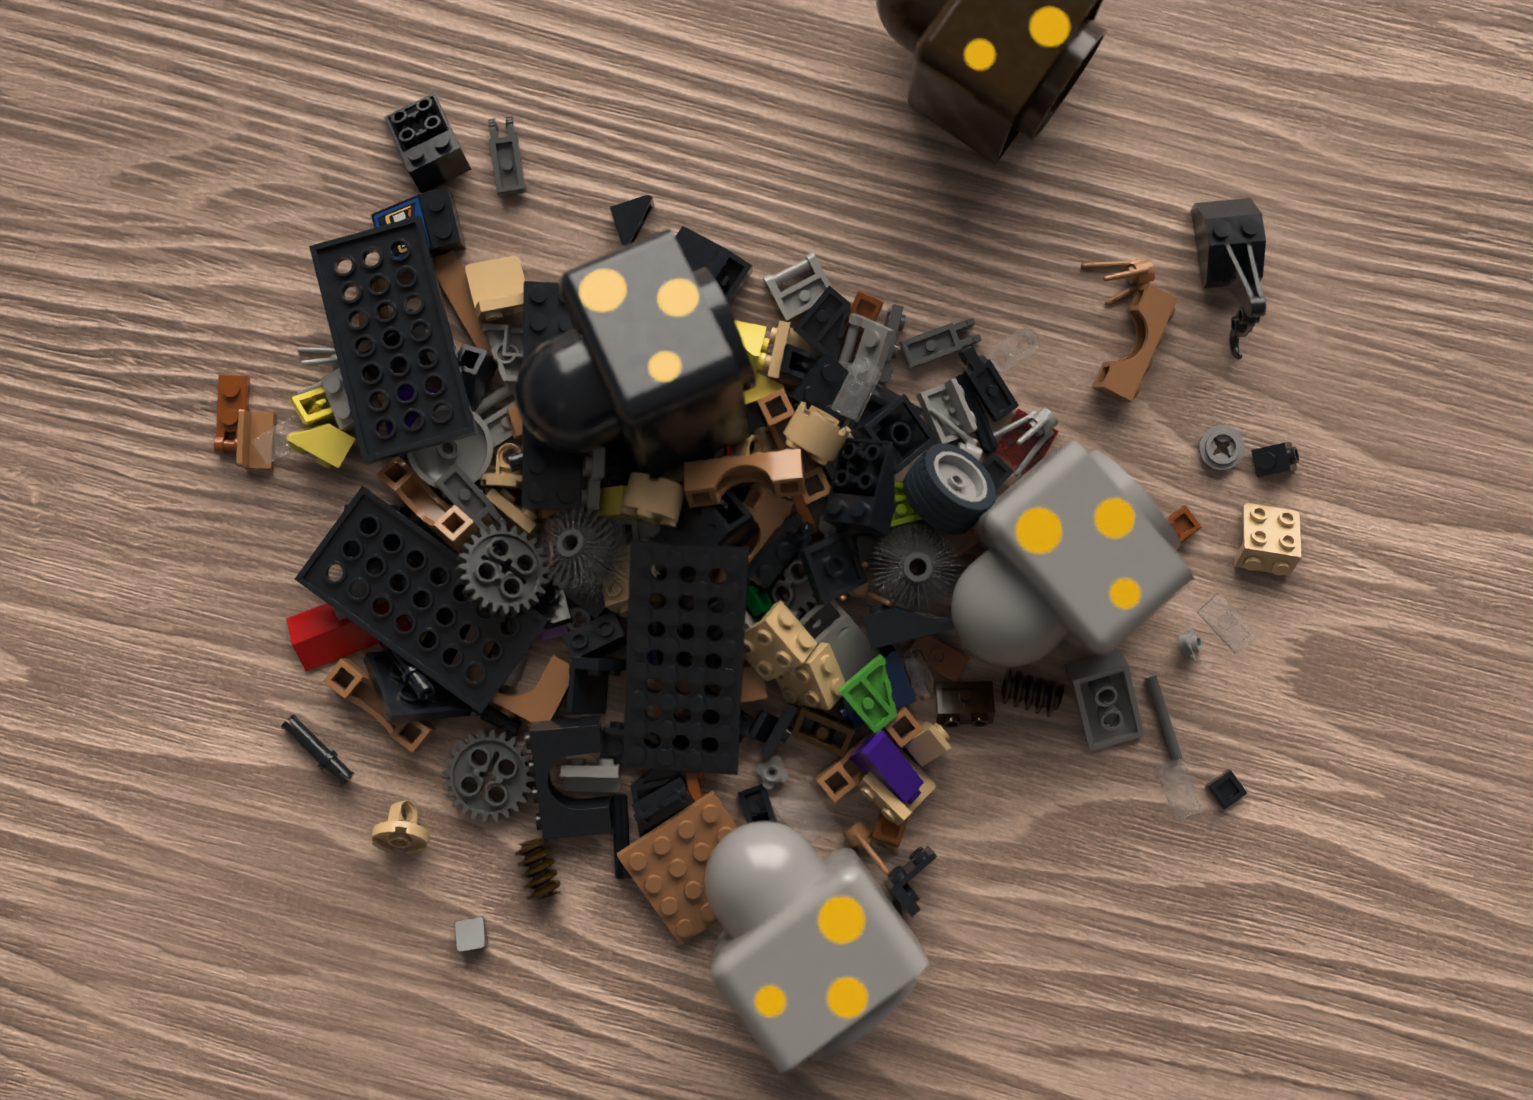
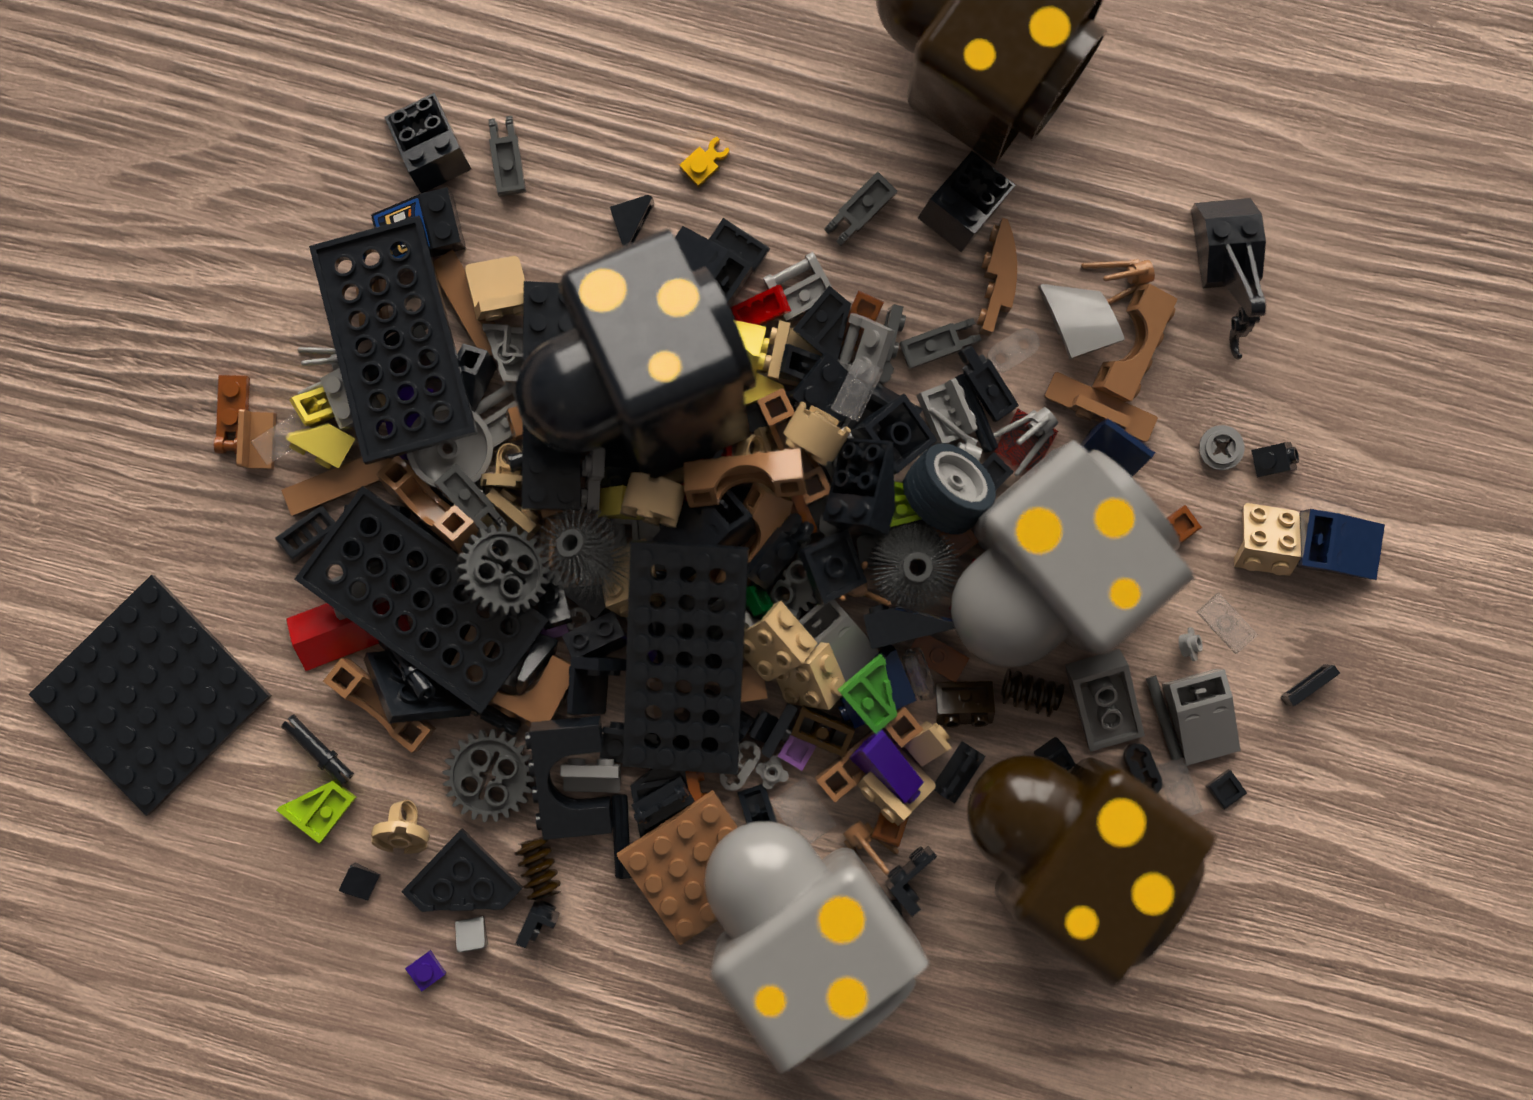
(150, 695): none -> black plate
(291, 532): none -> black slope
(318, 810): none -> lime wing
(331, 485): none -> medium nougat tile
(359, 881): none -> black slope
(425, 970): none -> dark purple plate
(462, 879): none -> black plate
(536, 661): none -> black slope
(539, 914): none -> black bracket
(701, 164): none -> yellow plate
(740, 243): none -> black plate
(746, 769): none -> light grey beam
(762, 307): none -> red plate
(796, 752): none -> medium lavender plate
(862, 206): none -> dark grey hinge
(958, 772): none -> black hinge
(966, 201): none -> black slope
(1002, 268): none -> medium nougat slope
(1057, 752): none -> black slope
(1081, 319): none -> light grey slope
(1088, 858): none -> dark brown piece
(1099, 406): none -> medium nougat bracket
(1118, 446): none -> dark blue slope
(1148, 765): none -> black beam
(1203, 715): none -> light grey slope
(1309, 685): none -> black tile
(1340, 544): none -> dark blue slope

